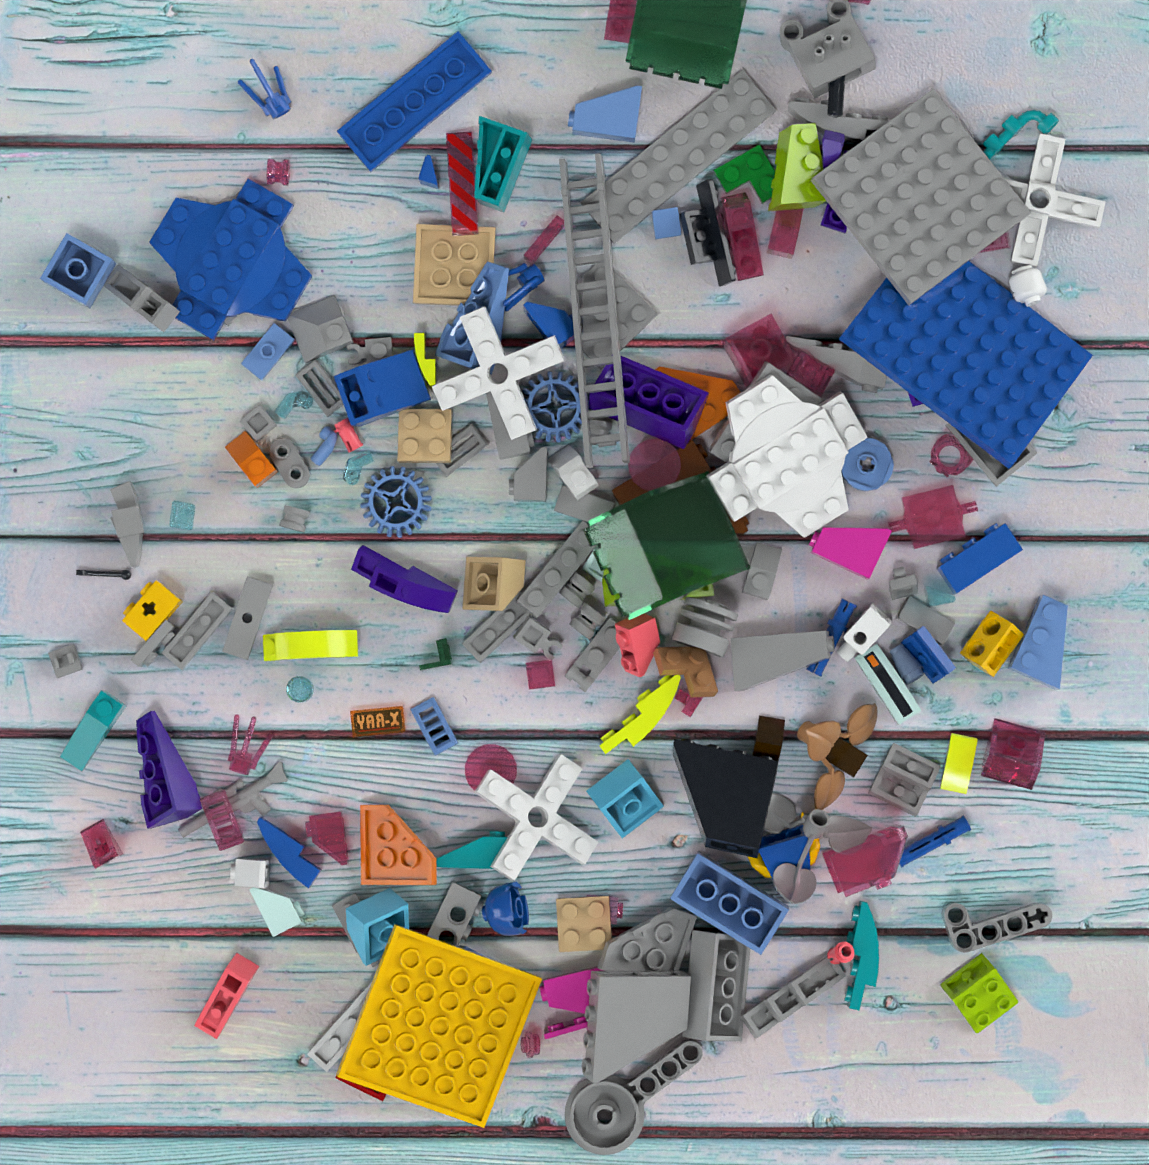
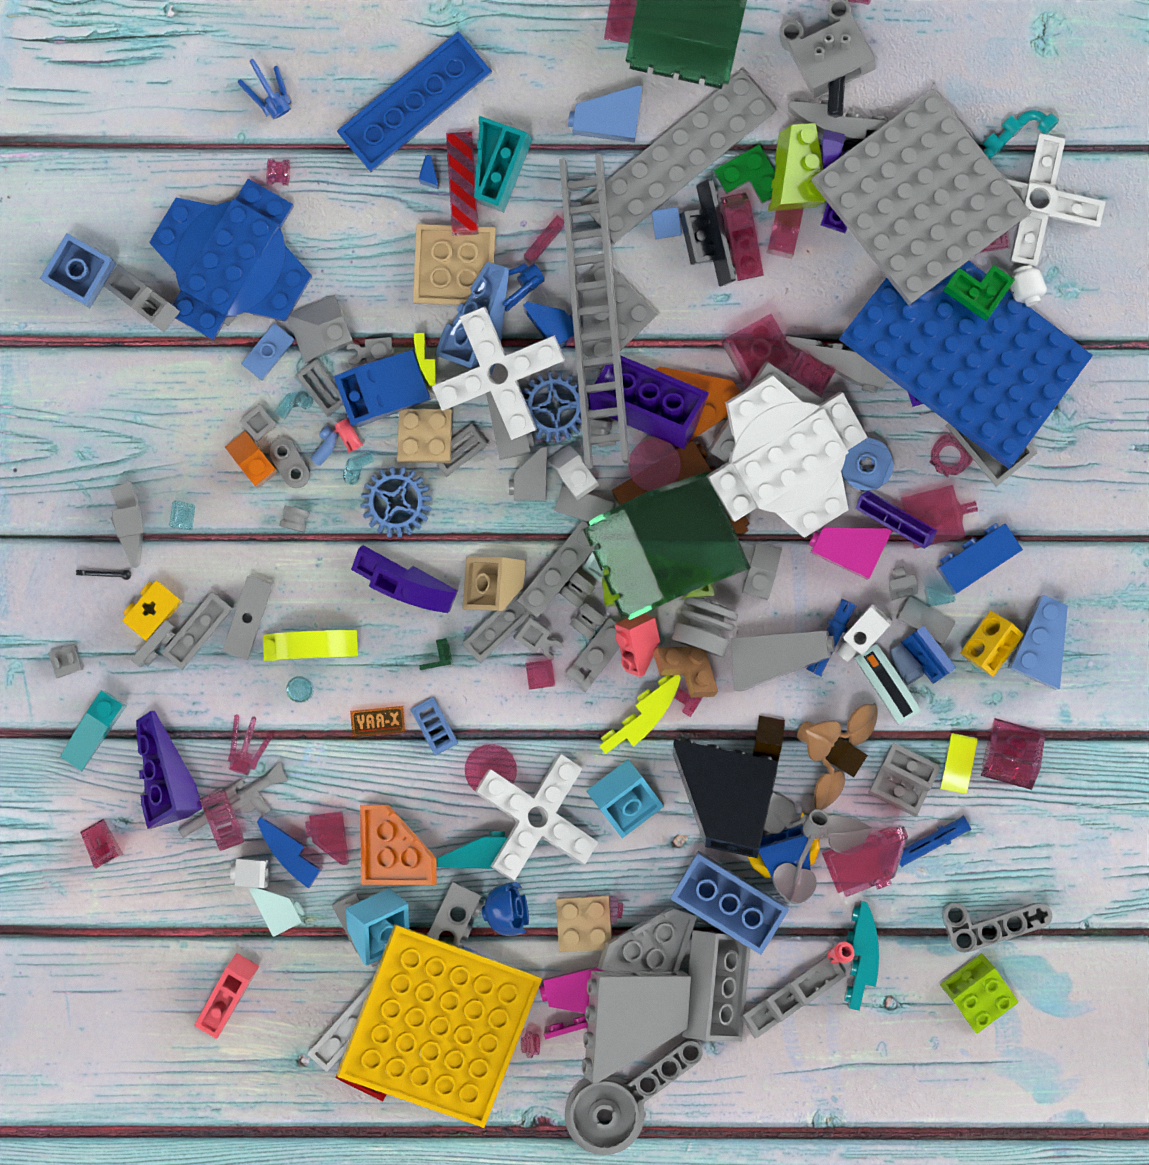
(896, 519): none -> dark purple piece
(976, 296): none -> green plate

